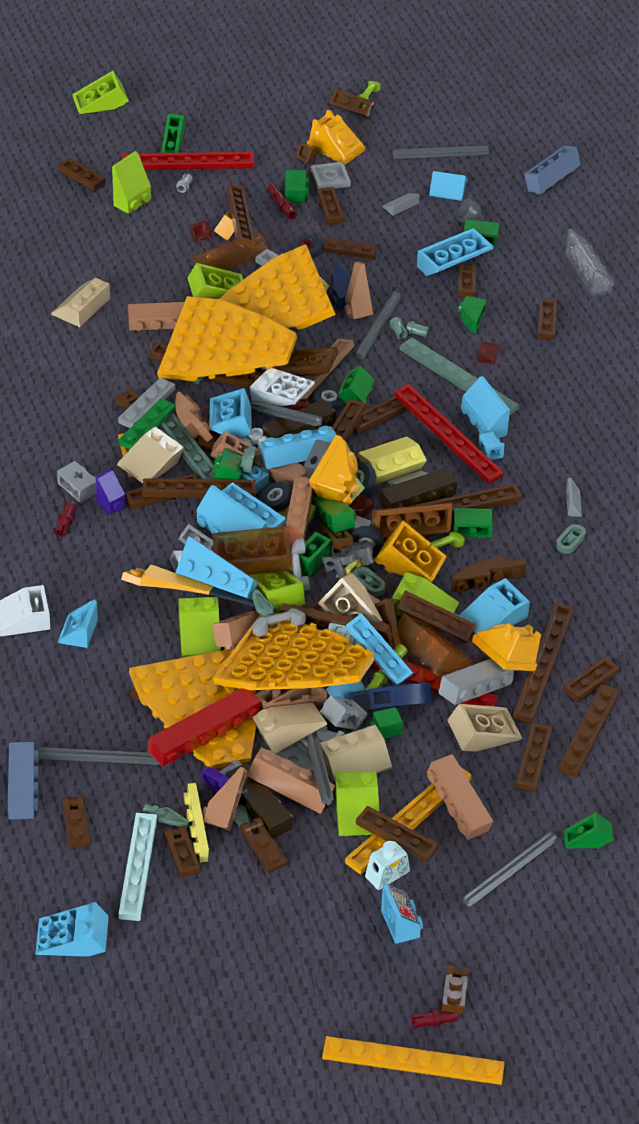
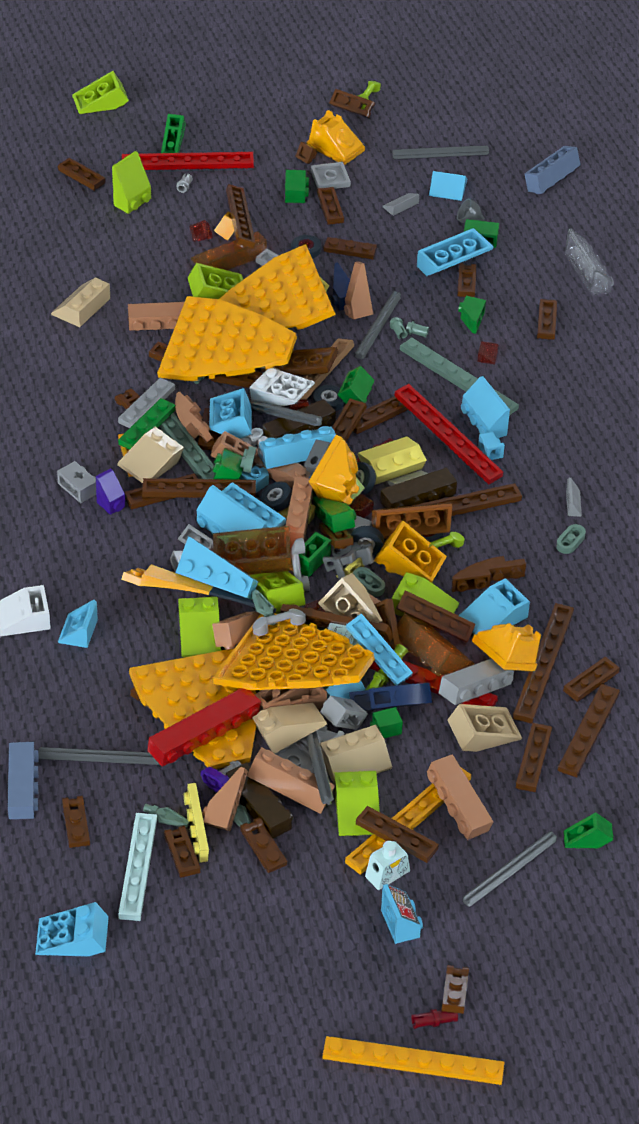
(65, 519): dark red pin -> none
(284, 205): dark red pin -> none
(473, 522): green brick -> none

